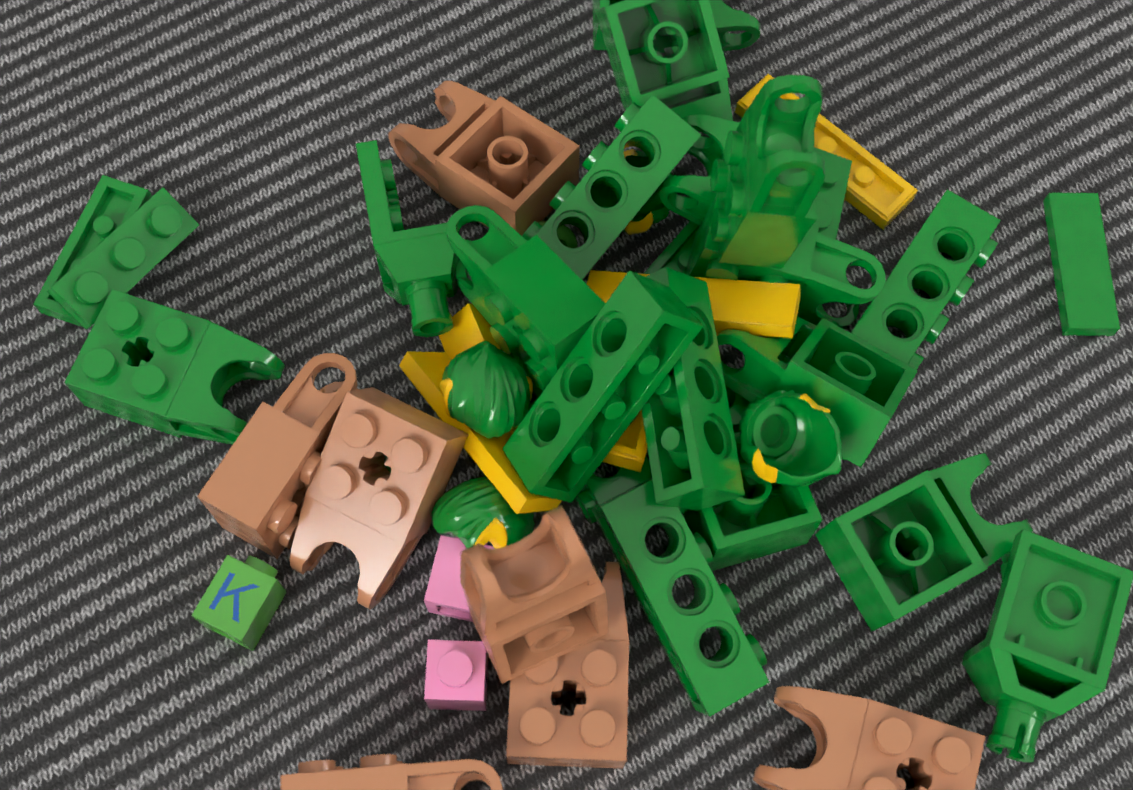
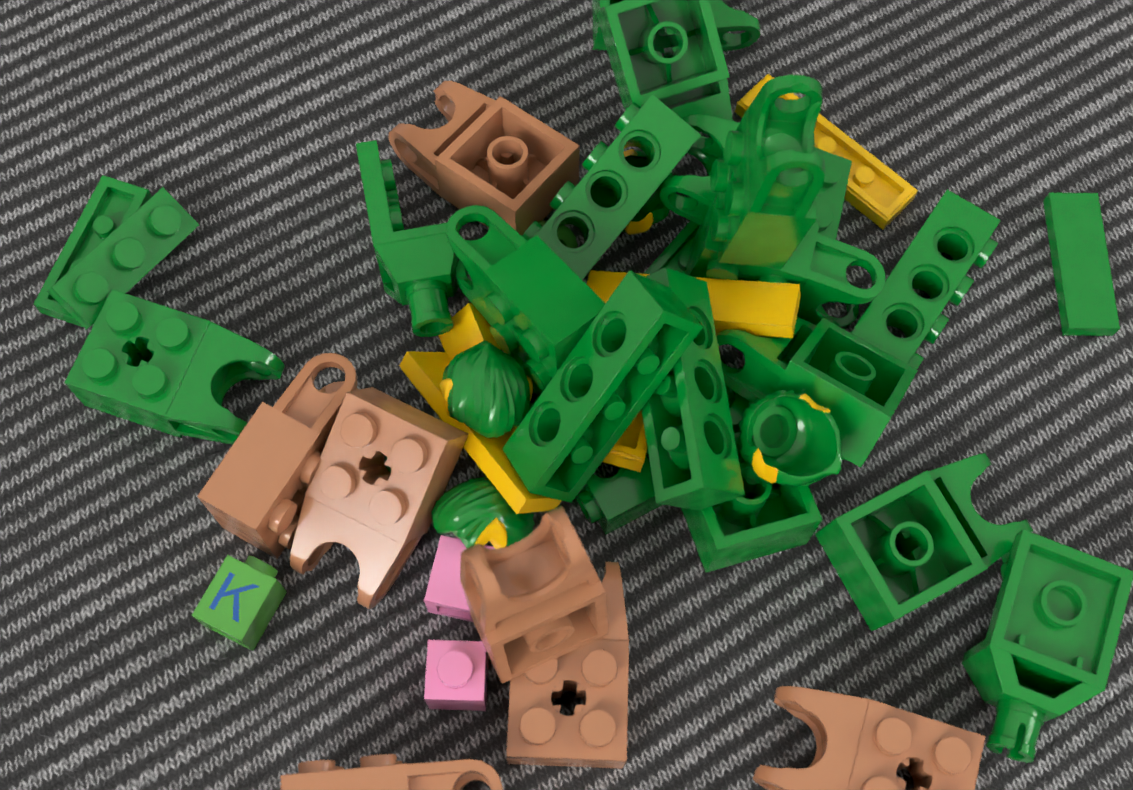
(738, 664): green brick -> none

